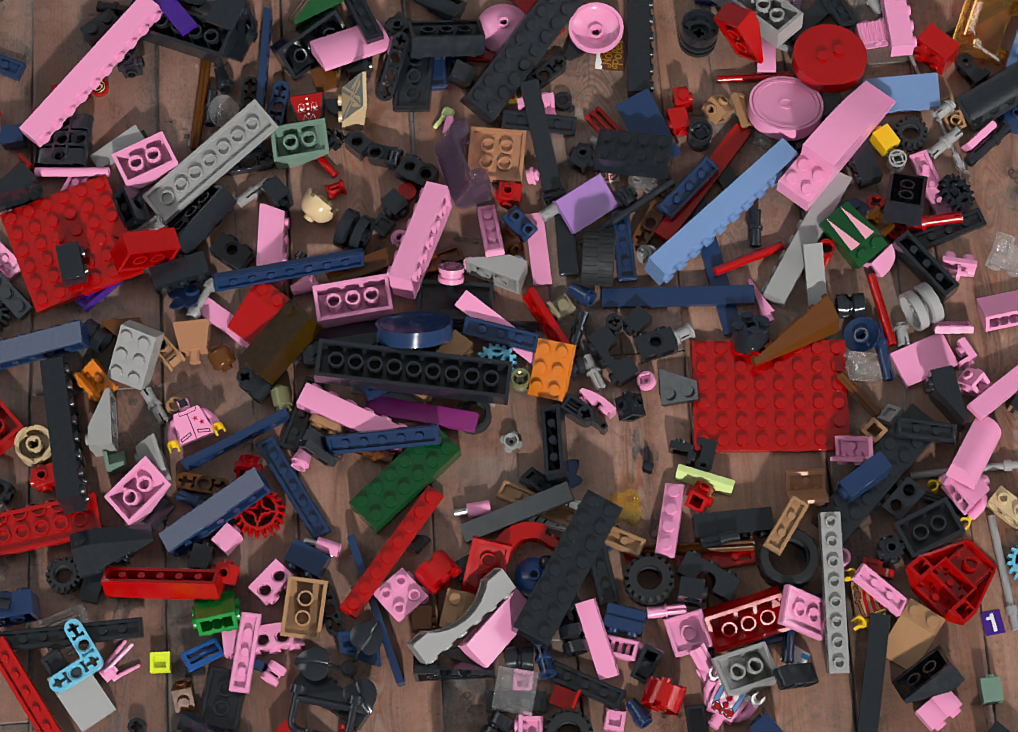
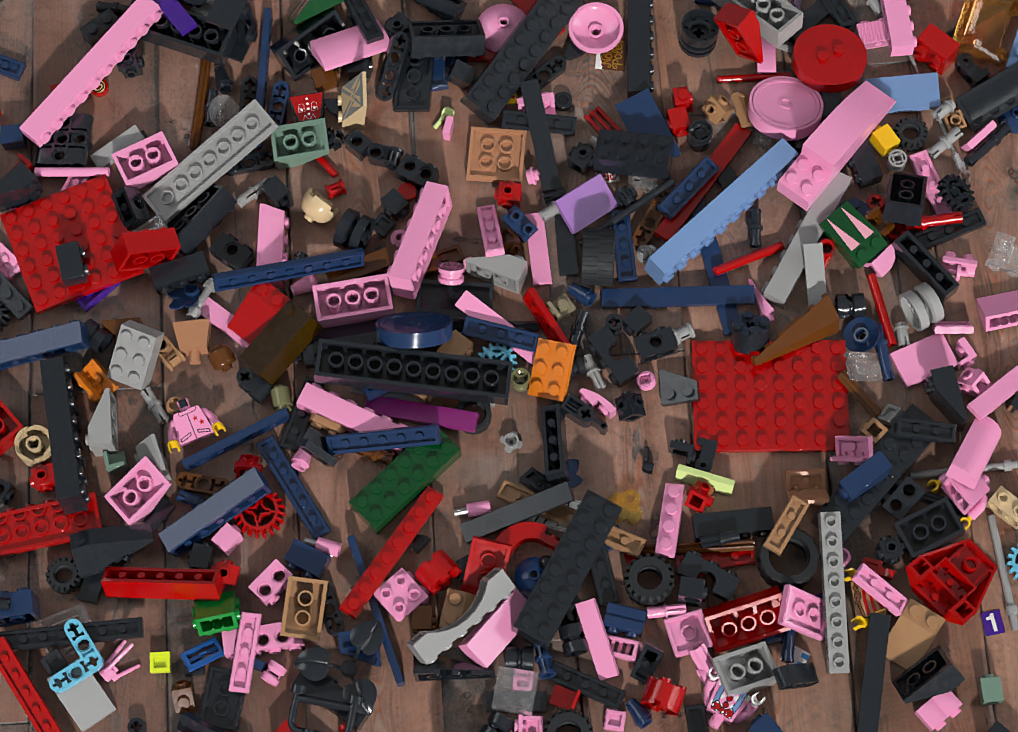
(465, 185): clear purple windscreen -> none

